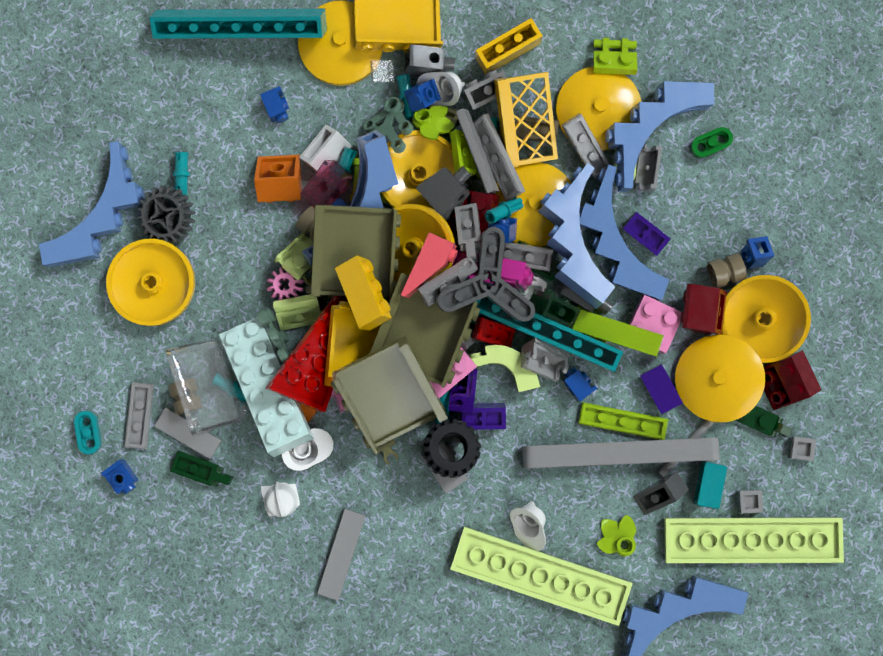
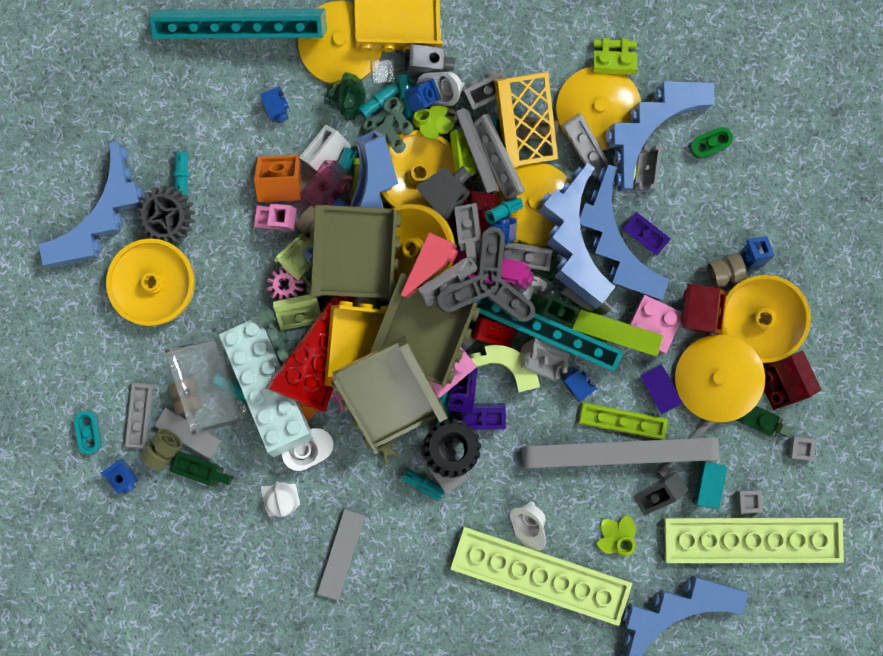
(161, 449): none -> olive wheel
(275, 217): none -> bright pink brick
(343, 91): none -> clear green helmet
(363, 293): yellow brick -> none
(378, 100): none -> teal pin
(423, 485): none -> teal axle
(508, 46): yellow brick -> none

